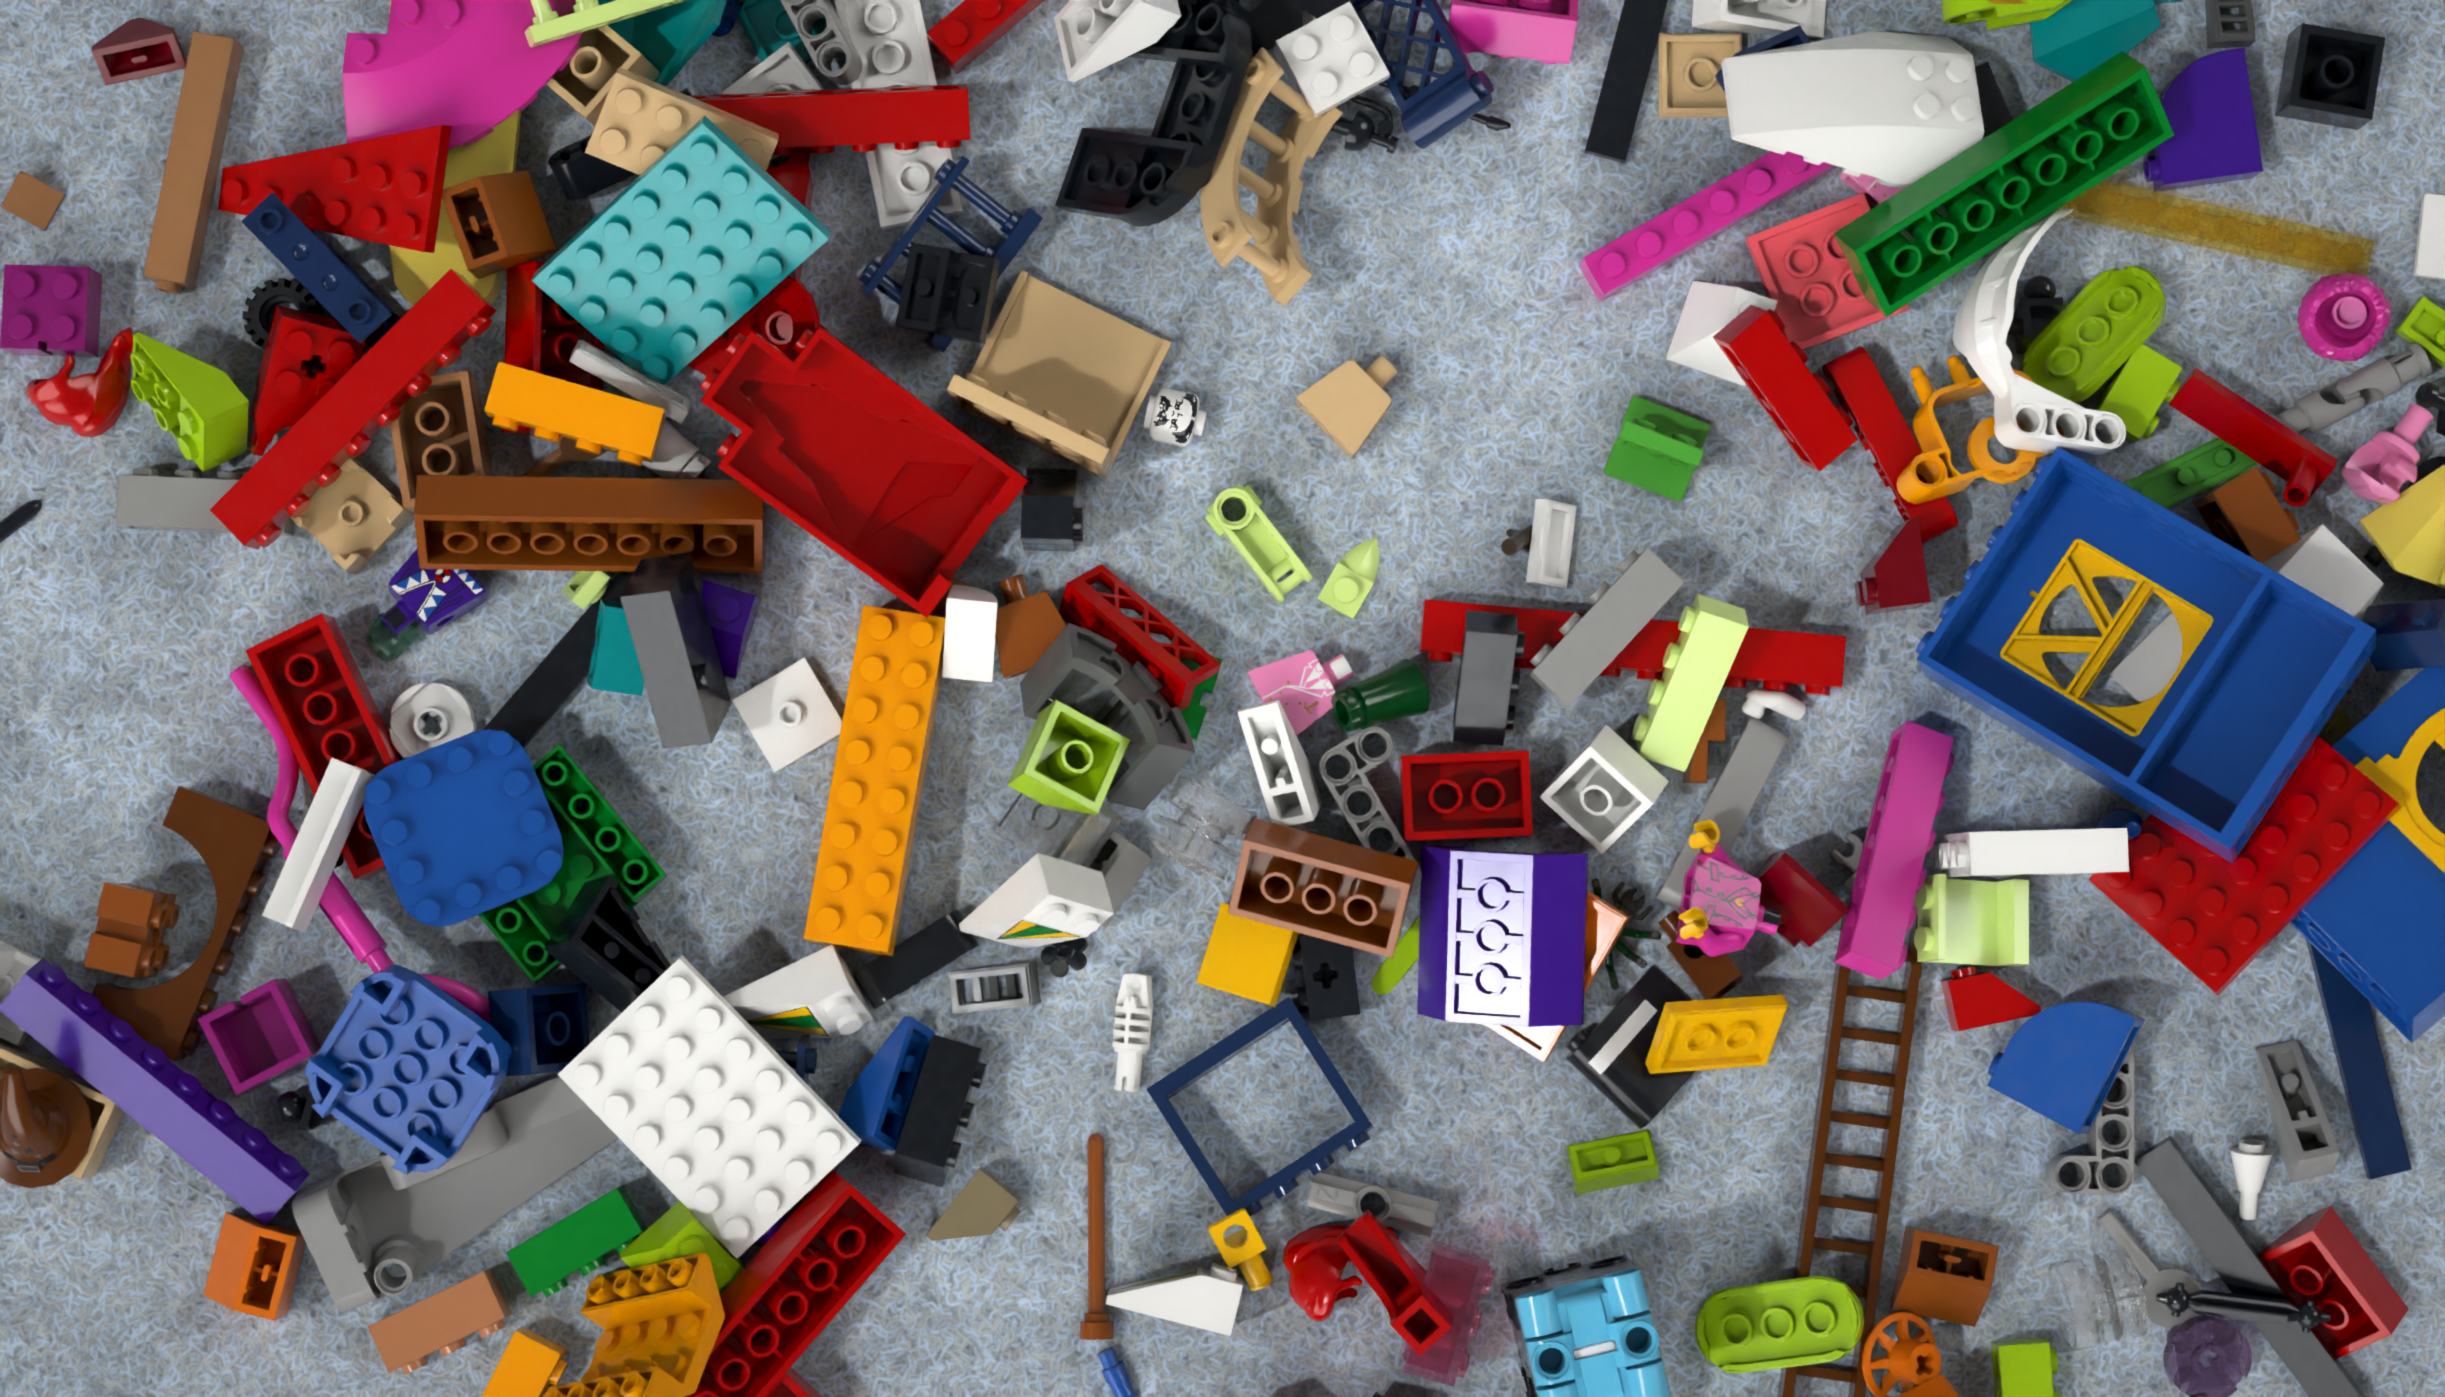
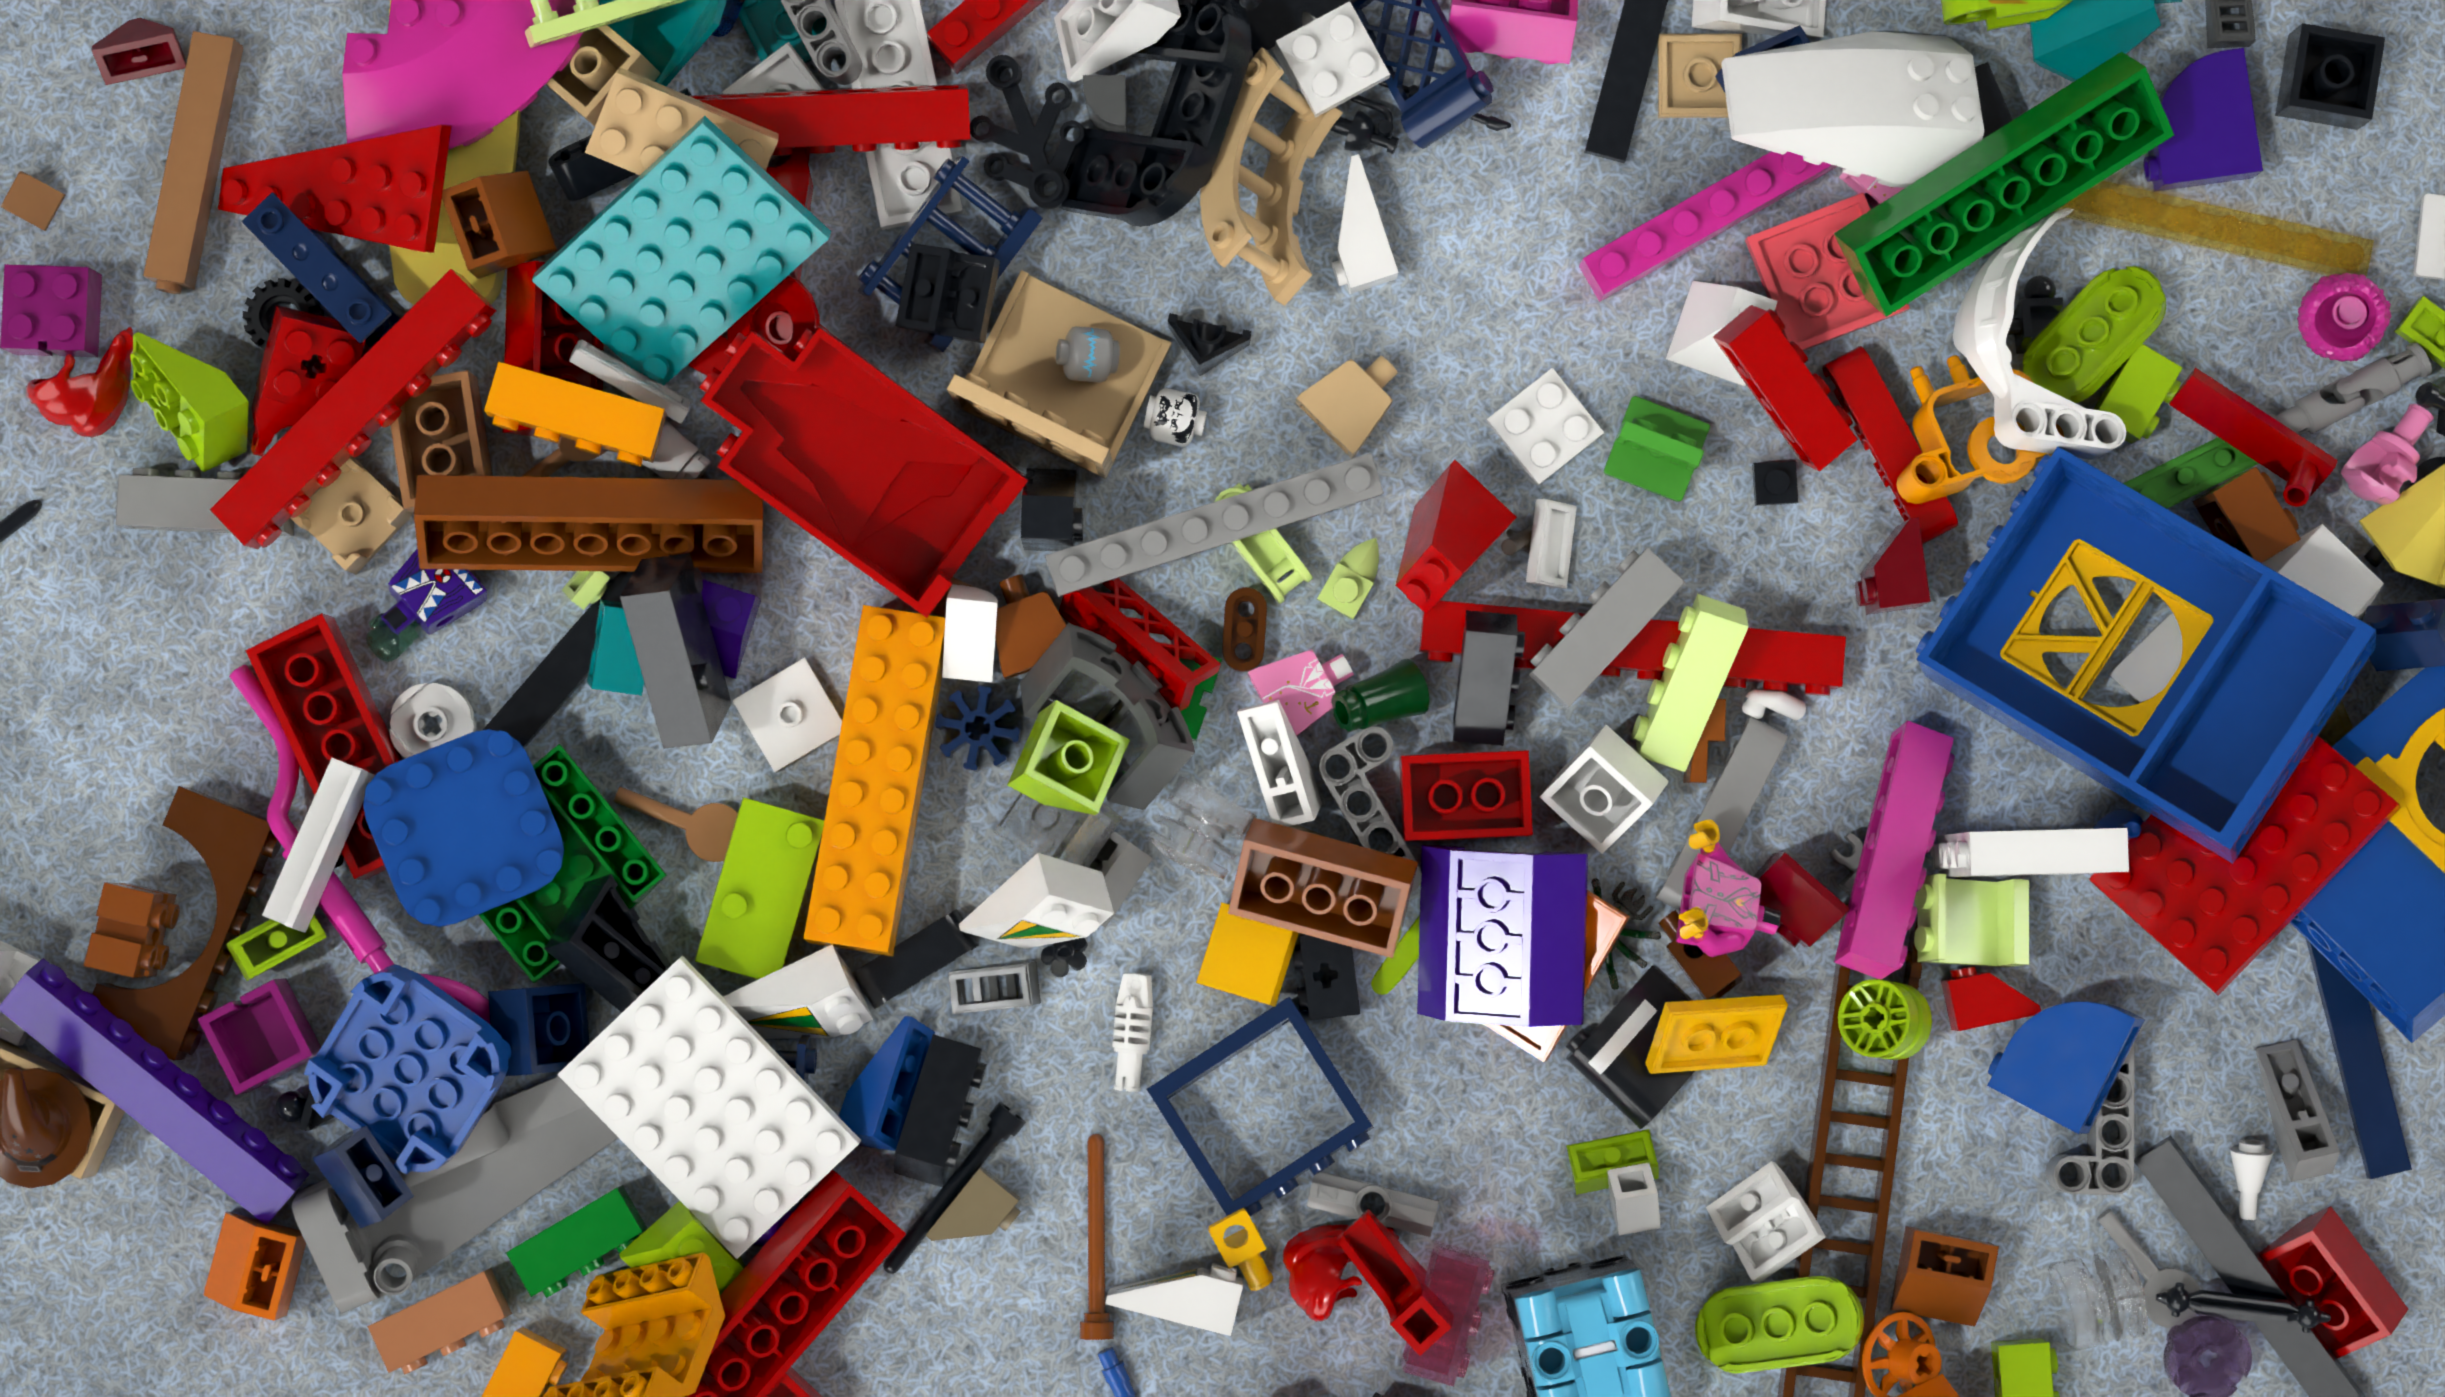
(271, 945): none -> lime brick
(363, 1177): none -> dark blue brick
(706, 829): none -> medium nougat piece
(759, 889): none -> lime brick
(971, 717): none -> dark blue gear
(1000, 1127): none -> black piece
(1031, 139): none -> black plant
(1088, 354): none -> light grey head
(1106, 101): none -> dark grey brick
(1207, 343): none -> black slope
(1214, 525): none -> light grey brick
(1244, 629): none -> reddish brown plate
(1362, 244): none -> white slope
(1448, 535): none -> red slope
(1545, 426): none -> white plate
(1634, 1199): none -> white brick
(1765, 1222): none -> white slope
(1775, 483): none -> black plate
(1884, 1019): none -> lime wheel

